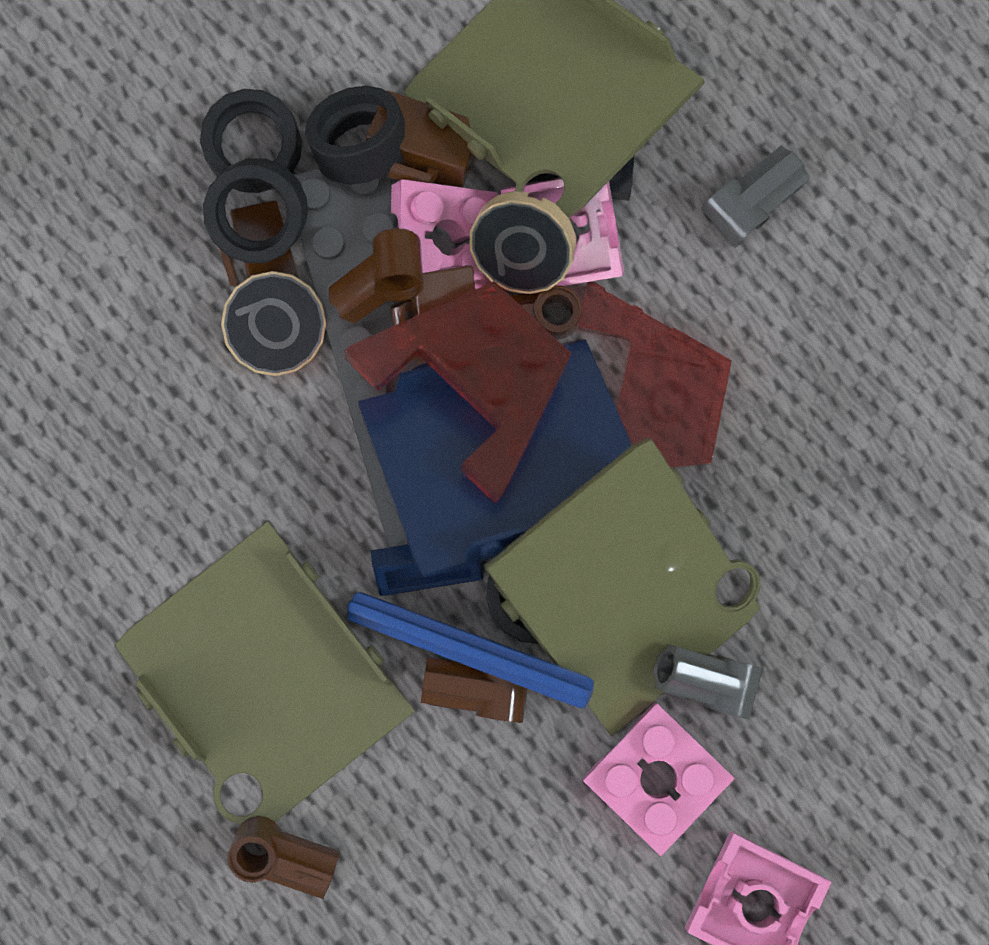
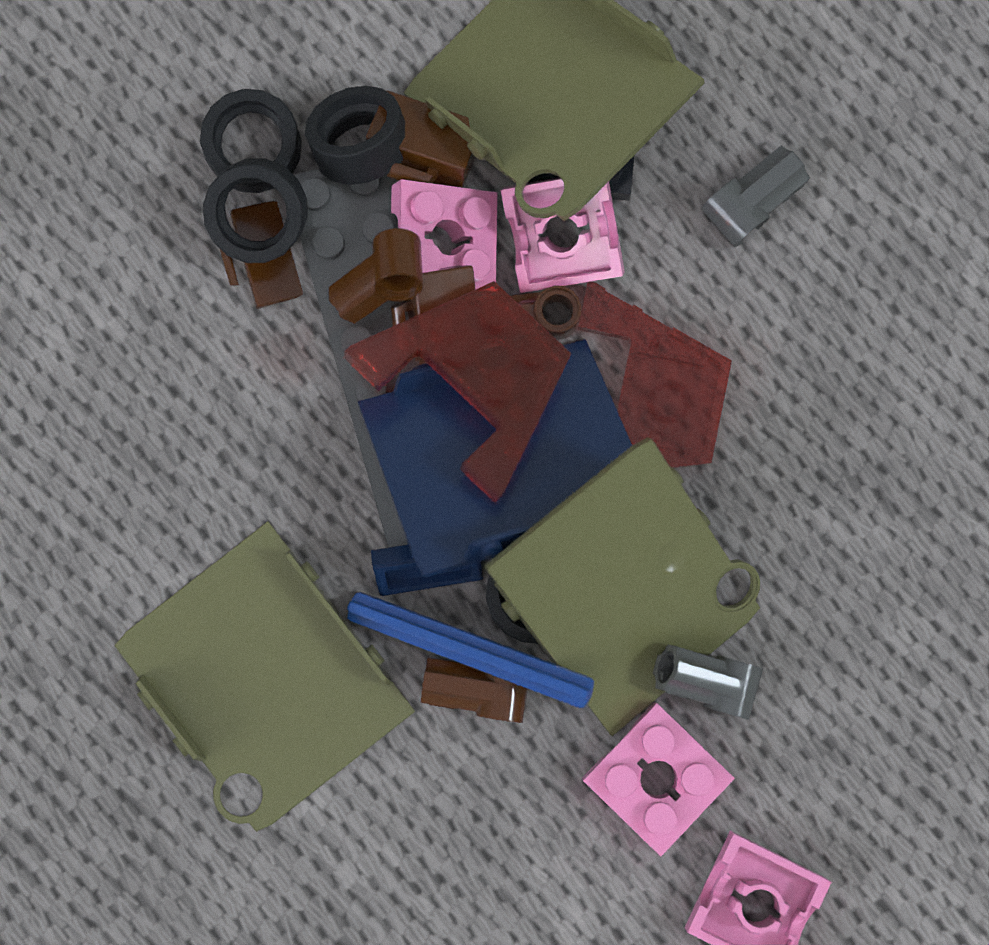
(273, 323): black tile -> none
(289, 858): reddish brown piece -> none
(522, 242): black tile -> none

